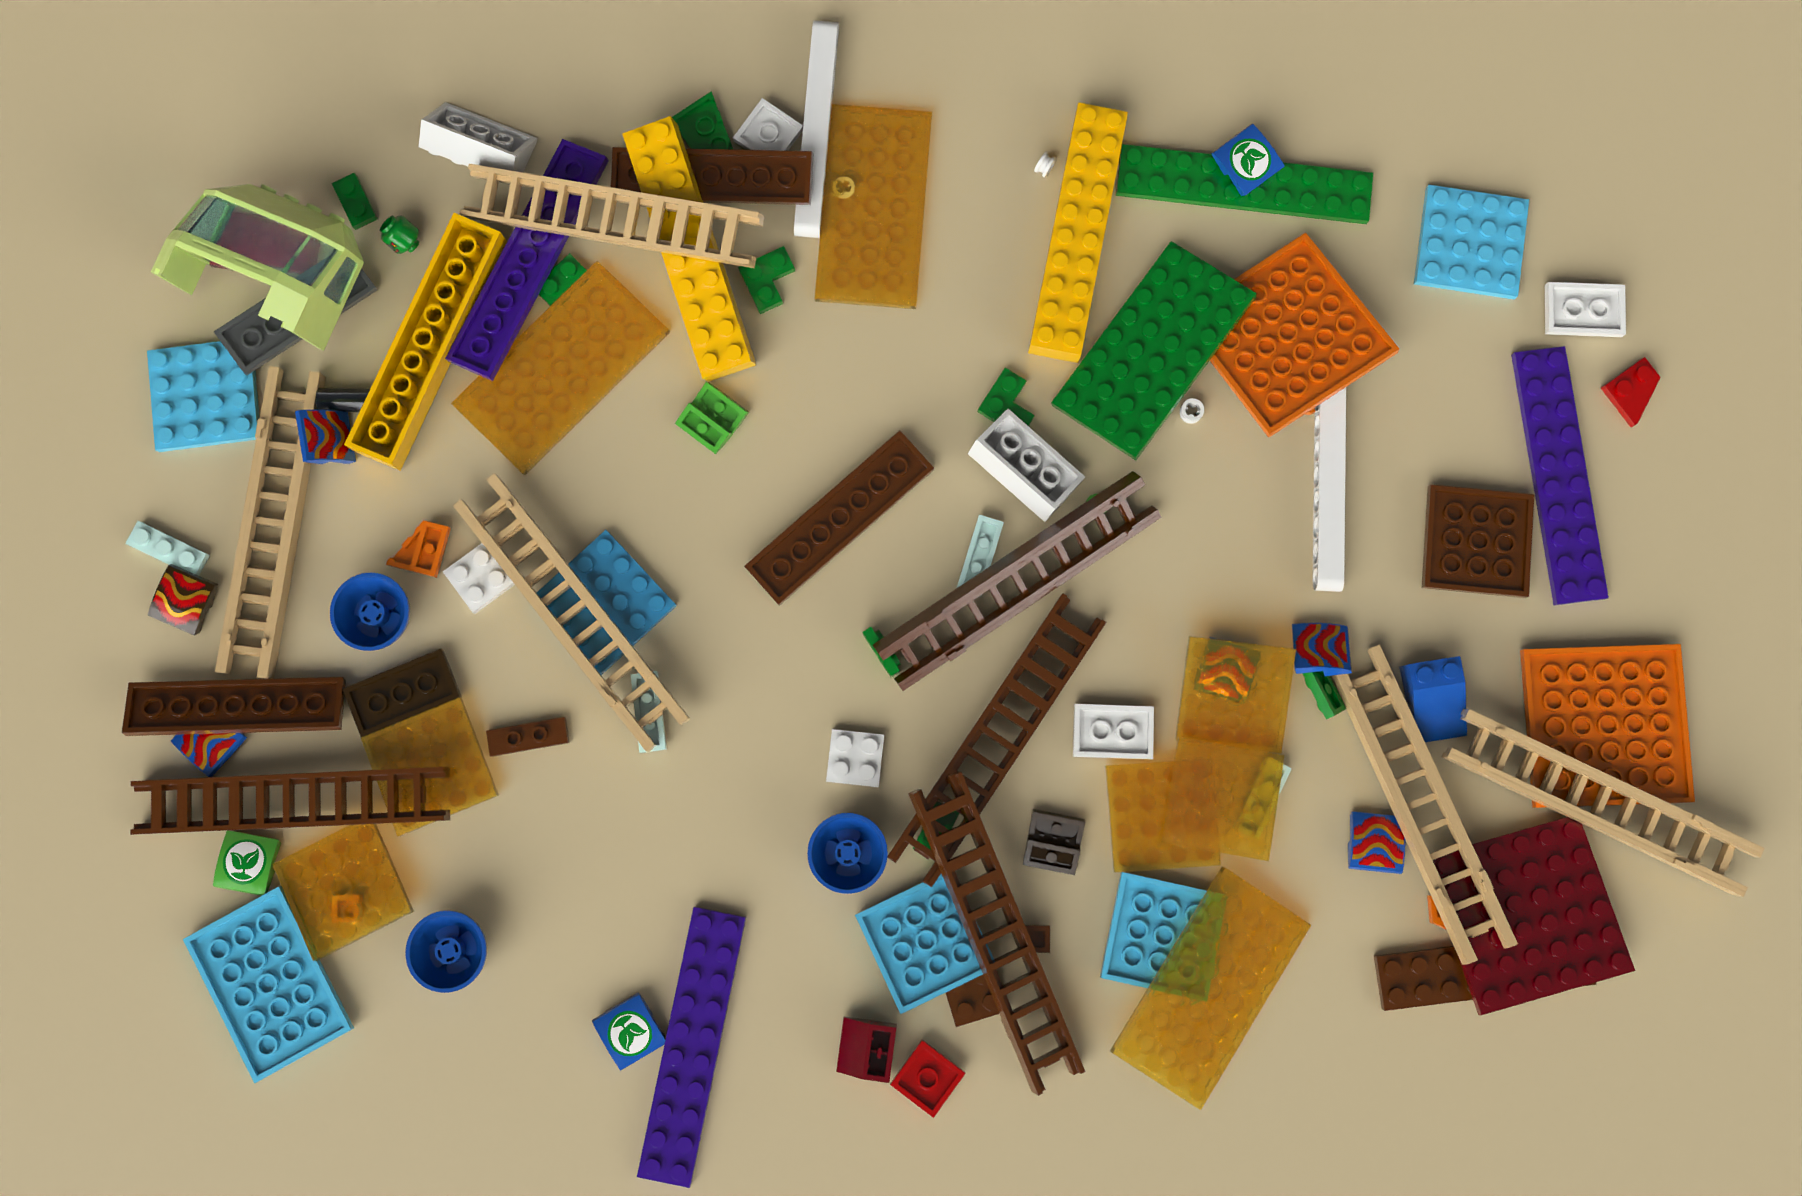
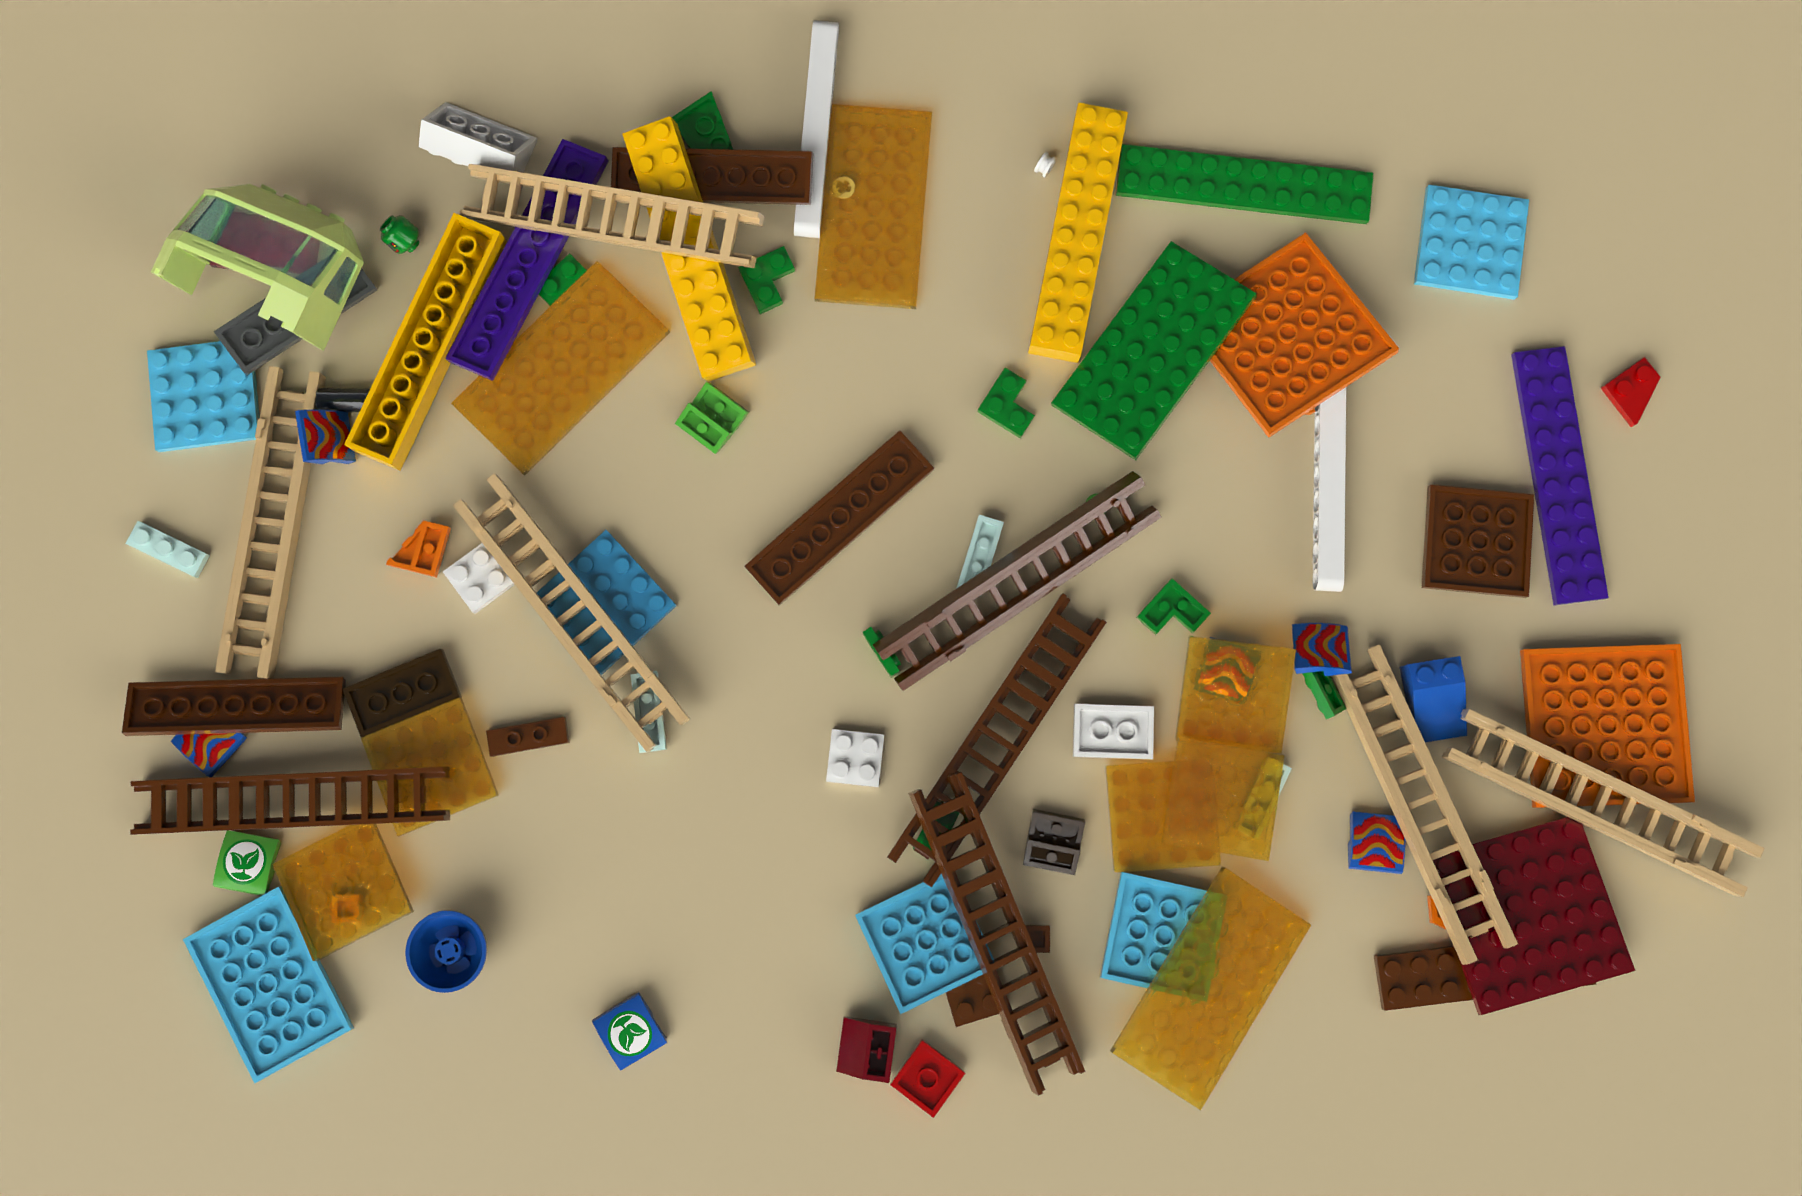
(182, 599): slope -> none
(354, 201): green plate -> none
(356, 611): blue piece -> none
(691, 1047): dark purple plate -> none
(768, 129): white plate -> none
(828, 844): blue piece -> none
(1026, 465): white slope -> none
(1176, 603): none -> green plate
(1192, 403): white bush -> none
(1248, 159): slope -> none
(1585, 309): white plate -> none

